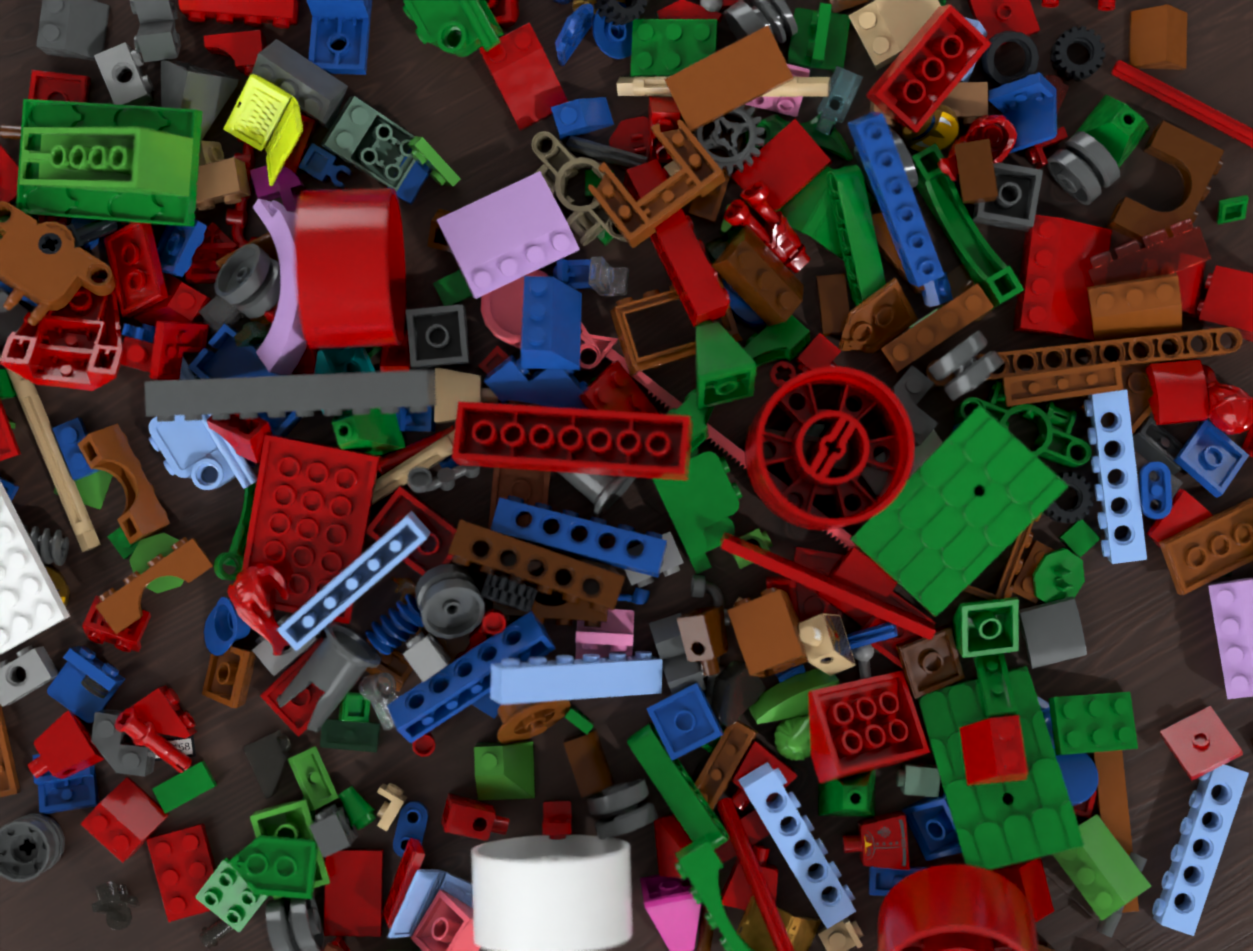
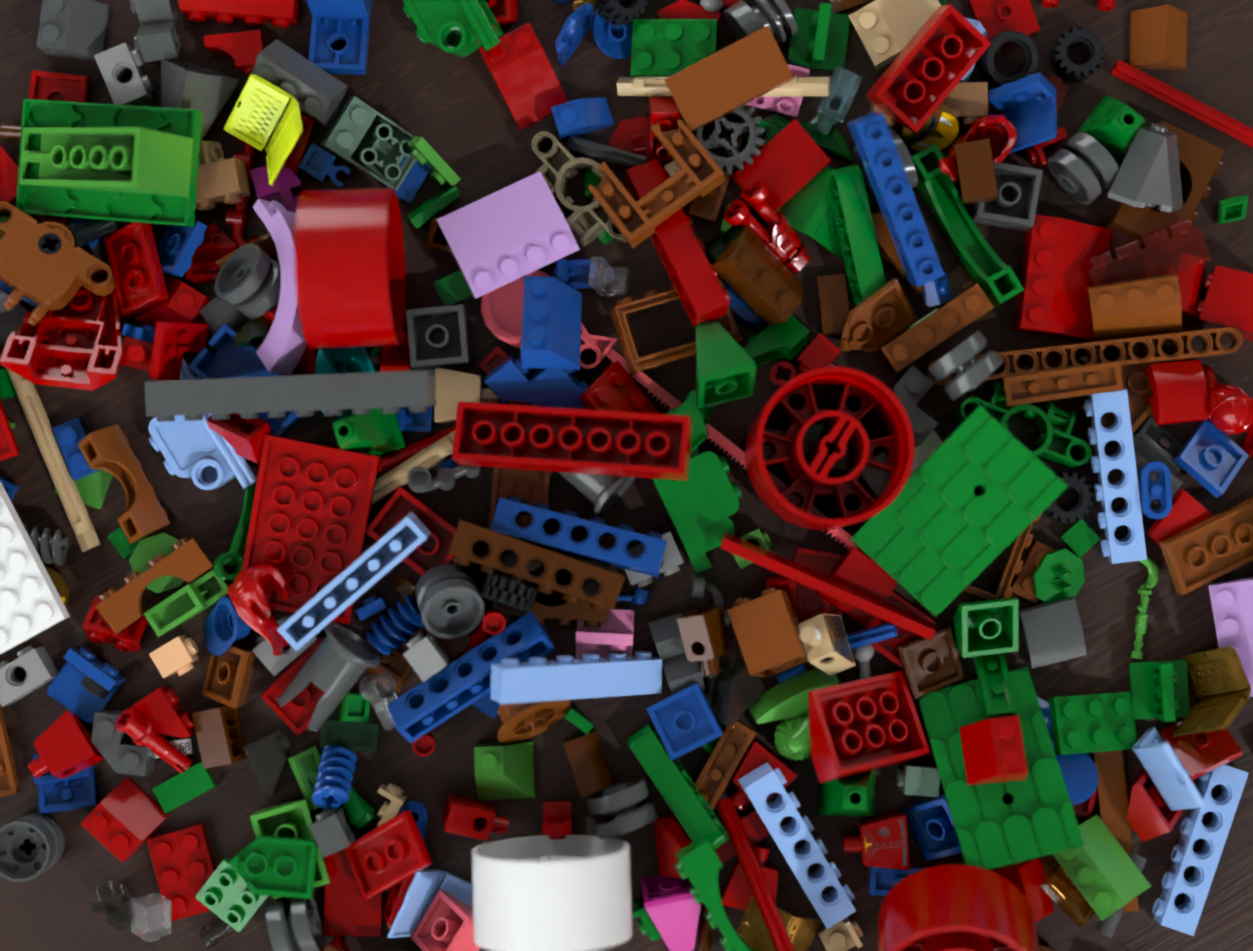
(151, 917): none -> clear brick
(175, 656): none -> light nougat brick
(187, 602): none -> bright green slope
(219, 736): none -> reddish brown brick
(334, 777): none -> blue piece
(371, 606): none -> blue plate
(387, 855): none -> red tile
(433, 205): none -> green tile
(645, 921): none -> green bracket
(1067, 896): none -> clear orange plate
(1141, 618): none -> bright green piece
(1148, 811): none -> red slope
(1150, 171): none -> dark grey slope
(1159, 689): none -> green bracket
(1167, 772): none -> light blue piece
(1223, 690): none -> pearl gold piece

